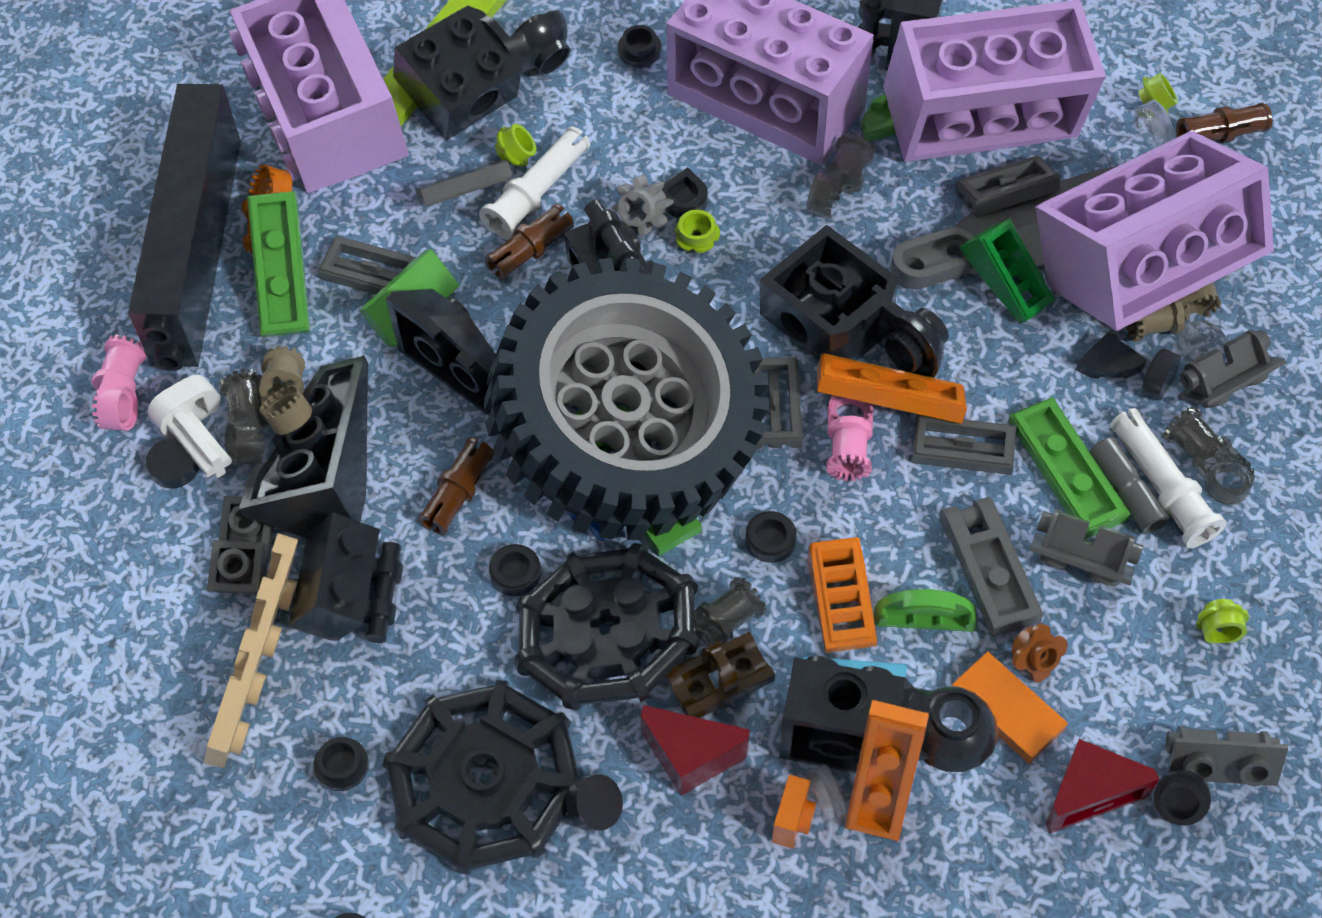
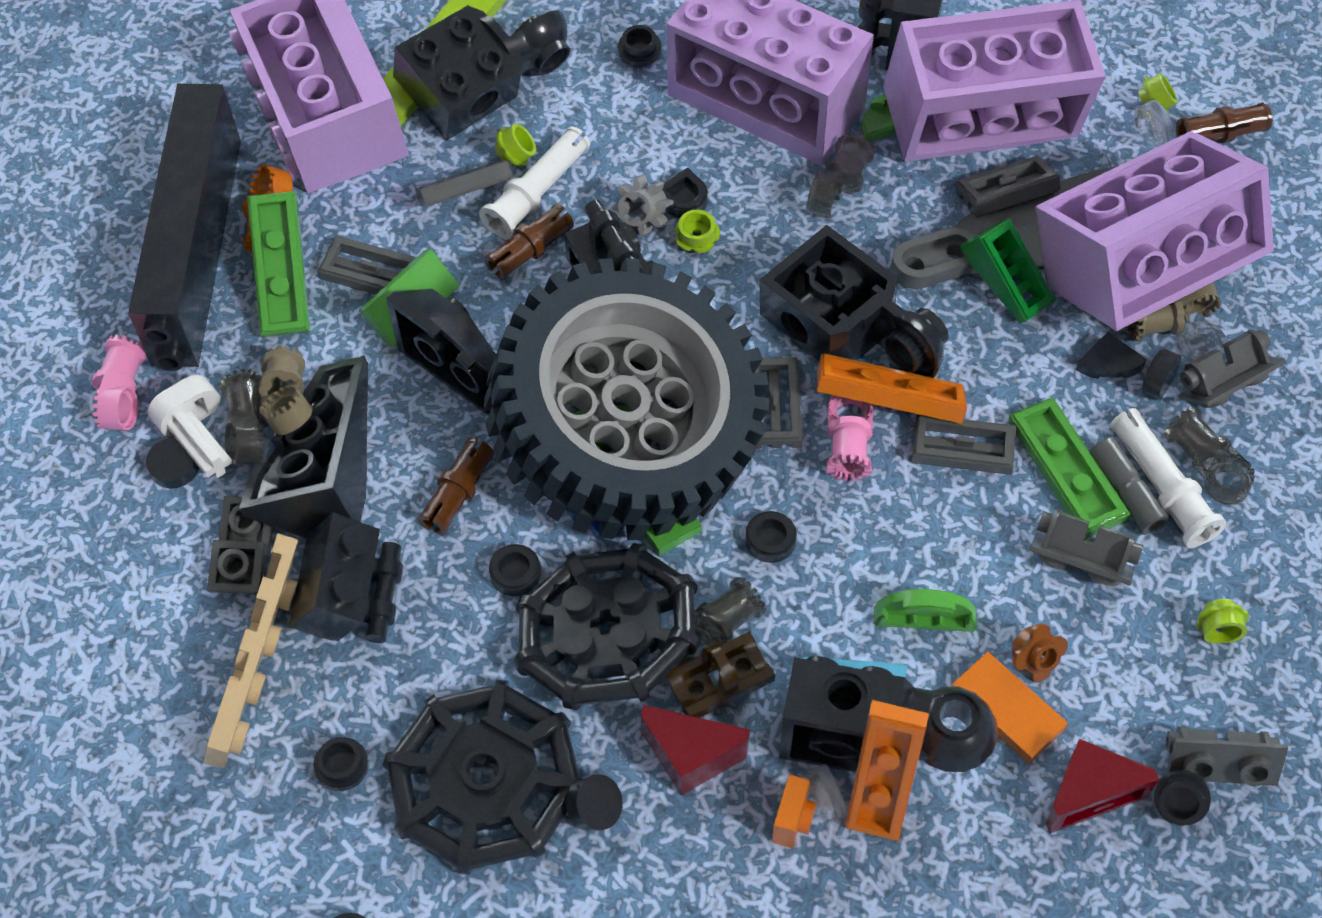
(838, 562): orange slope -> none
(991, 567): dark grey plate -> none

